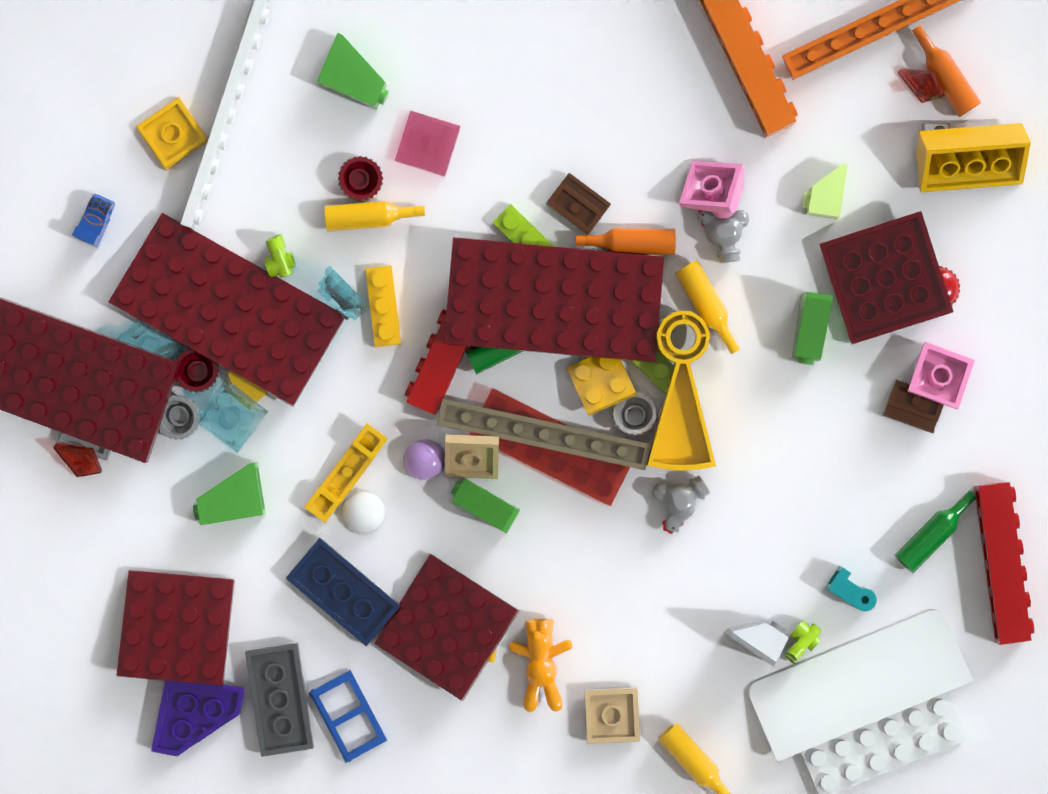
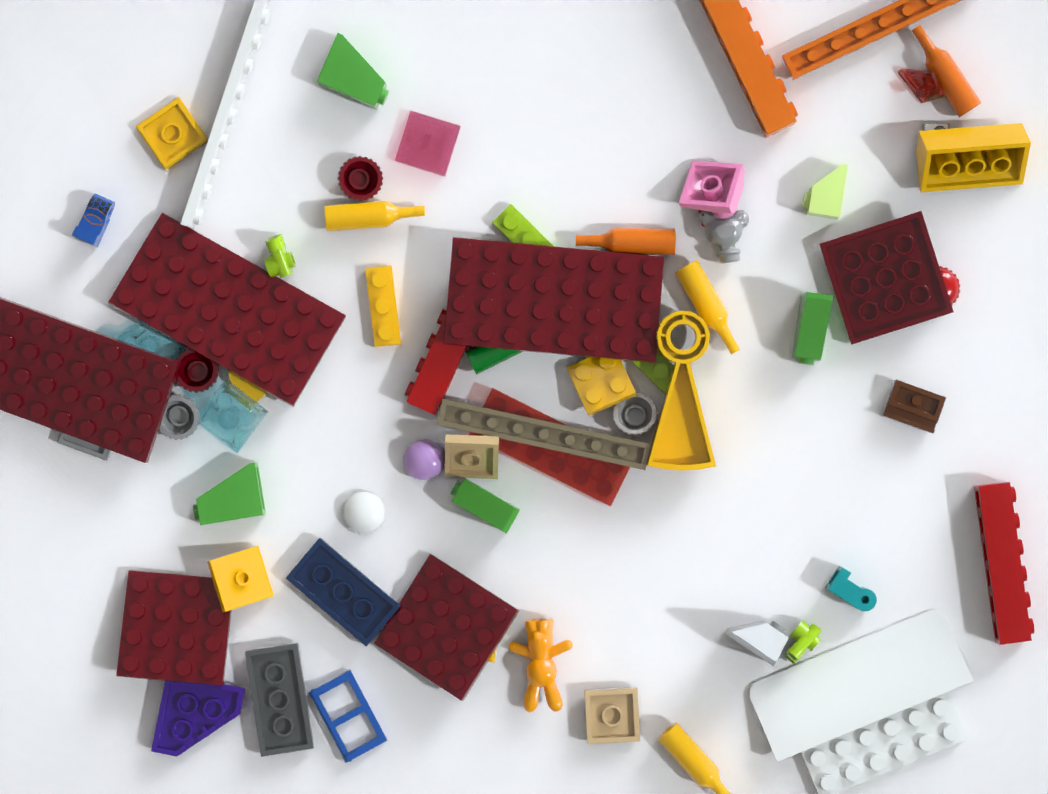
(79, 459): clear red piece -> none
(240, 578): none -> yellow plate
(336, 288): clear light blue slope -> none
(346, 473): yellow slope -> none
(578, 203): reddish brown plate -> none
(679, 501): light grey animal -> none
(932, 534): green piece -> none
(940, 375): bright pink slope -> none

